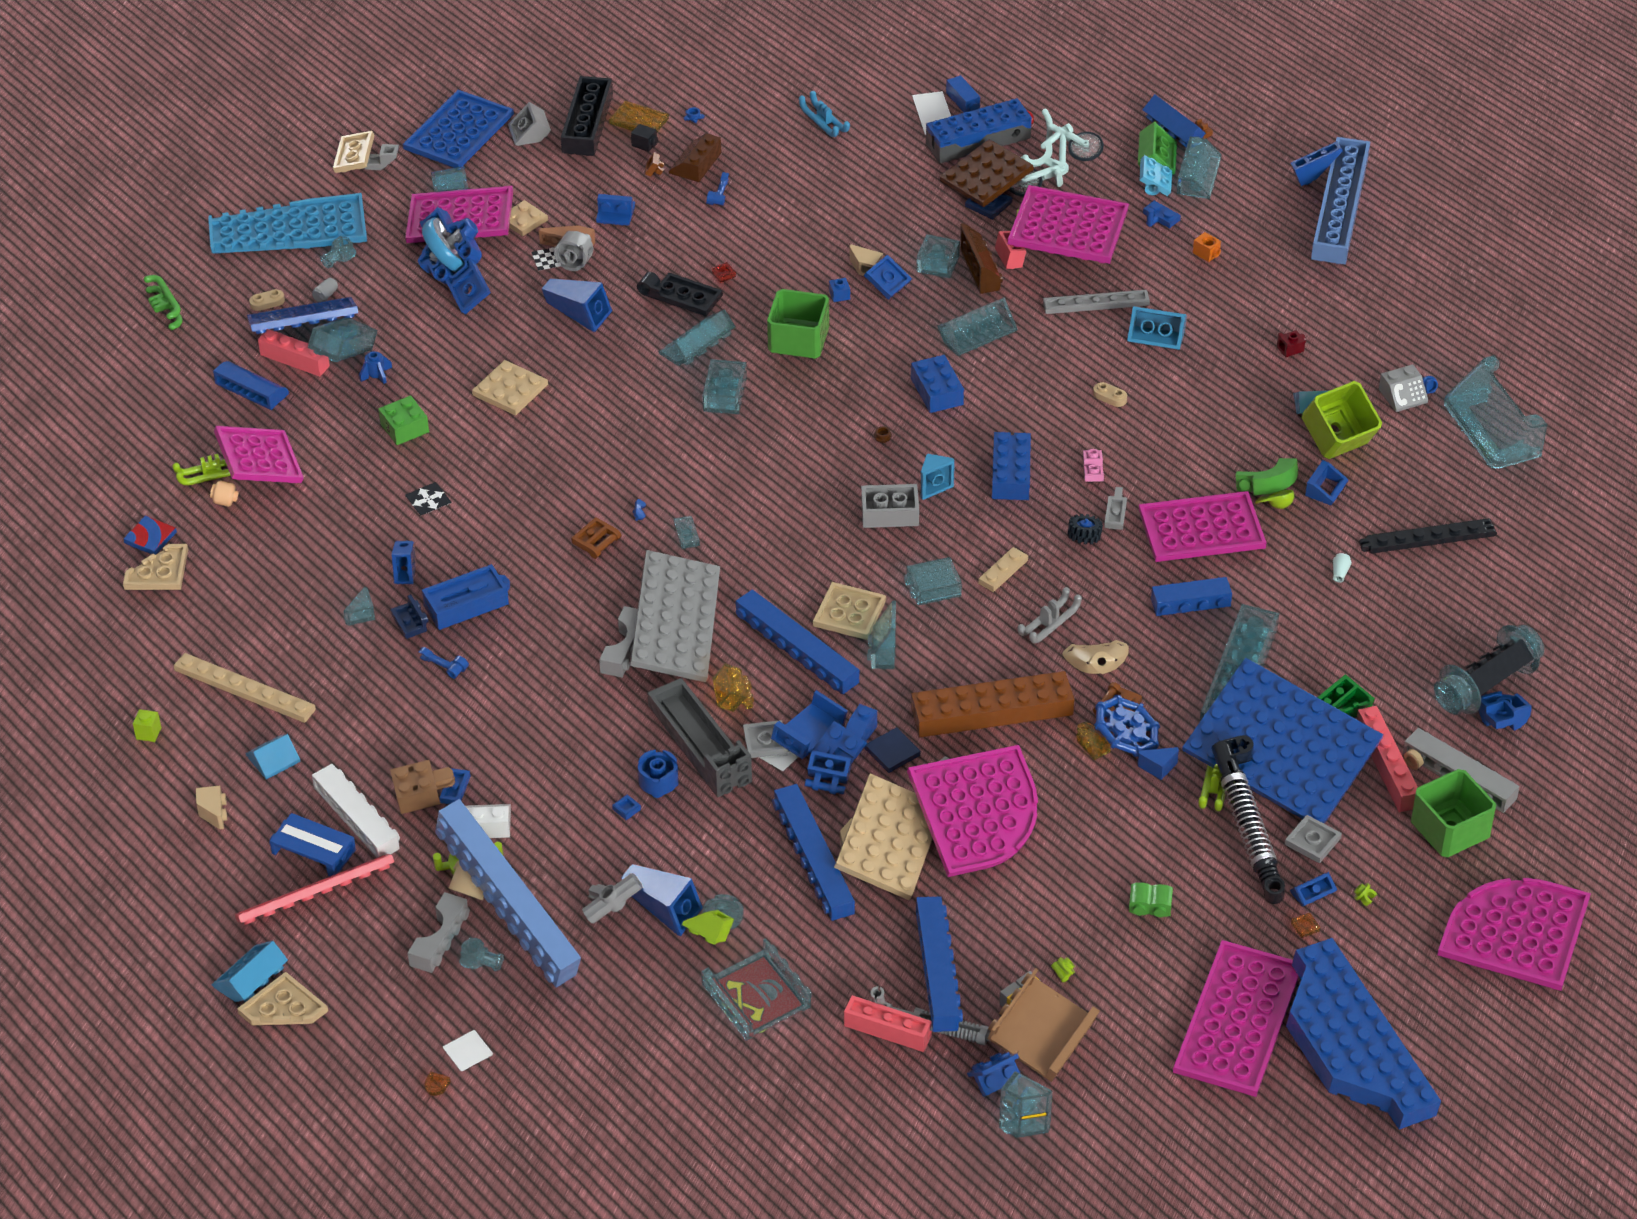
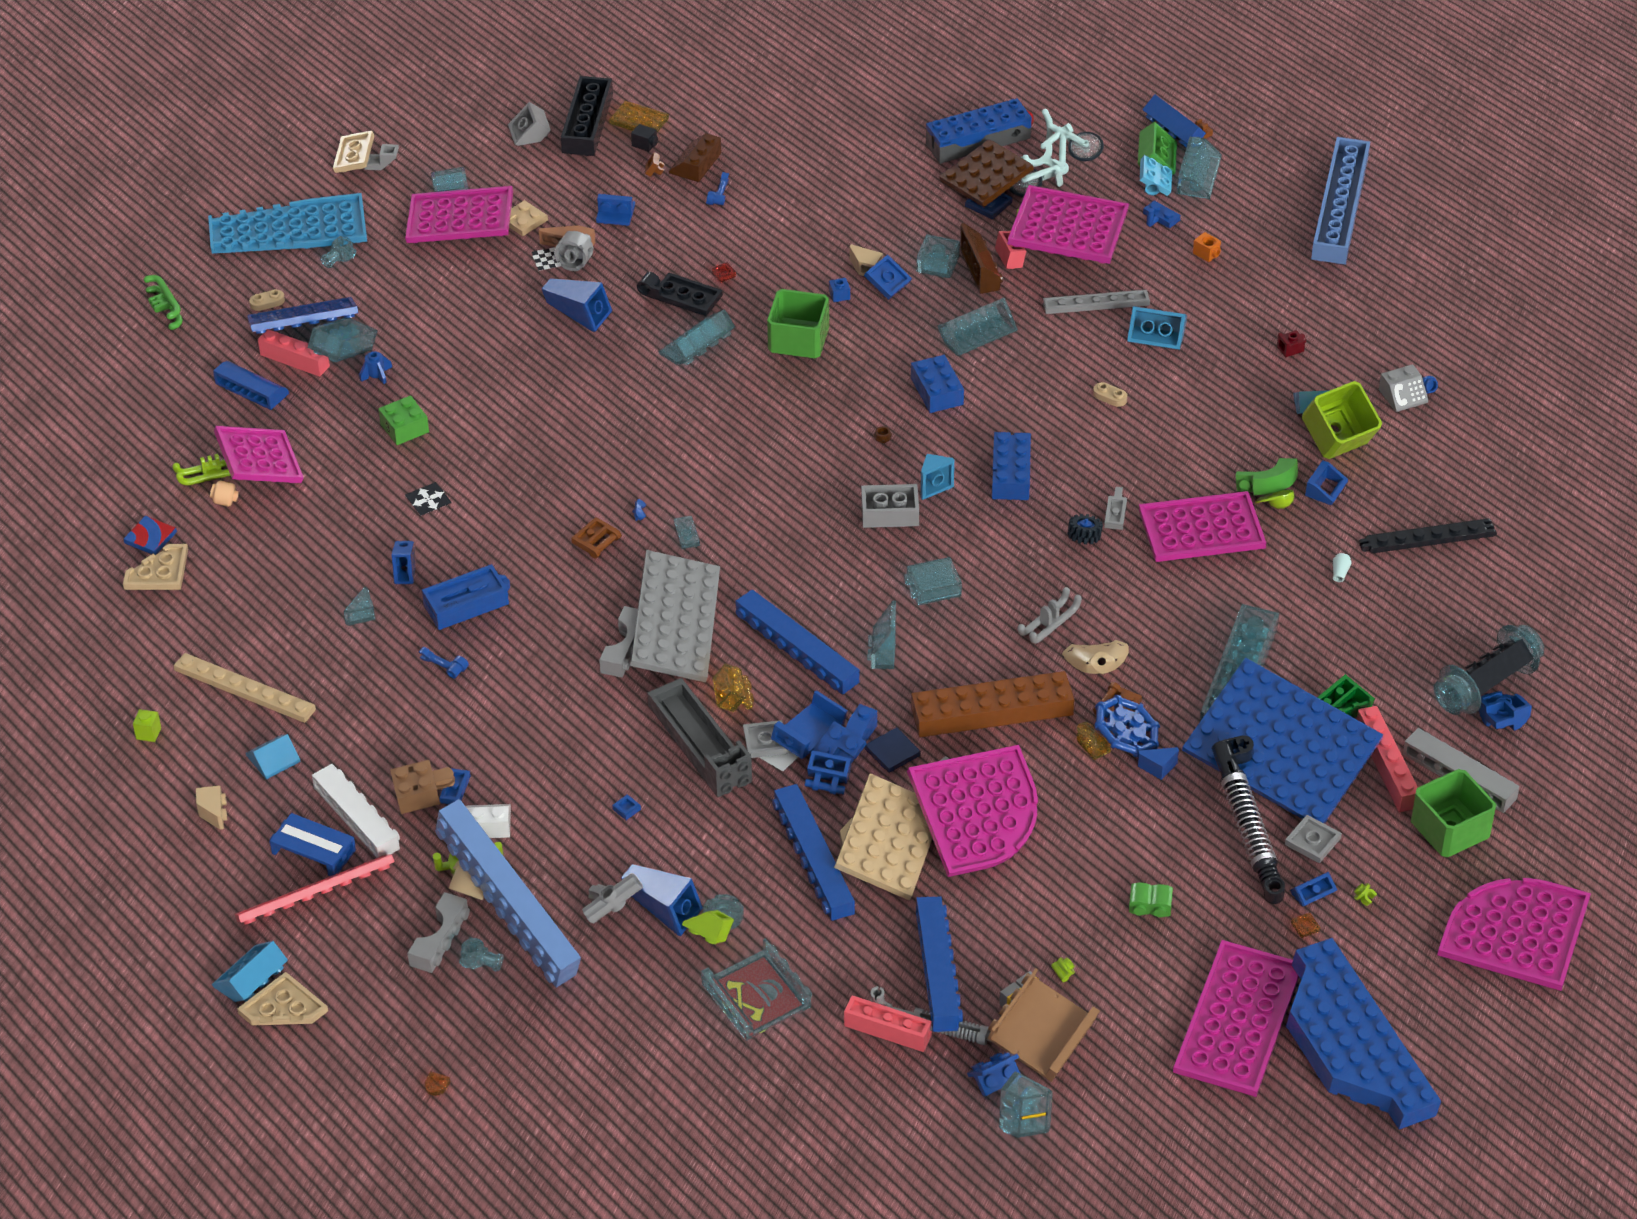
(324, 290): light grey piece -> none
(410, 618): dark blue bracket -> none
(453, 257): blue piece -> none
(458, 129): blue plate -> none
(468, 1050): white sticker -> none
(510, 387): tan plate -> none
(658, 773): blue brick -> none
(693, 114): blue plate -> none
(724, 386): clear light blue brick -> none
(823, 116): dark azure piece -> none
(849, 610): tan plate -> none
(931, 107): white sticker -> none
(962, 94): blue brick -> none
(1003, 569): tan plate -> none
(1093, 465): bright pink slope -> none
(1191, 596): blue brick -> none
(1212, 785): lime piece -> none
(1314, 164): blue slope -> none
(1413, 759): tan tile -> none
(1494, 419): clear light blue windscreen -> none

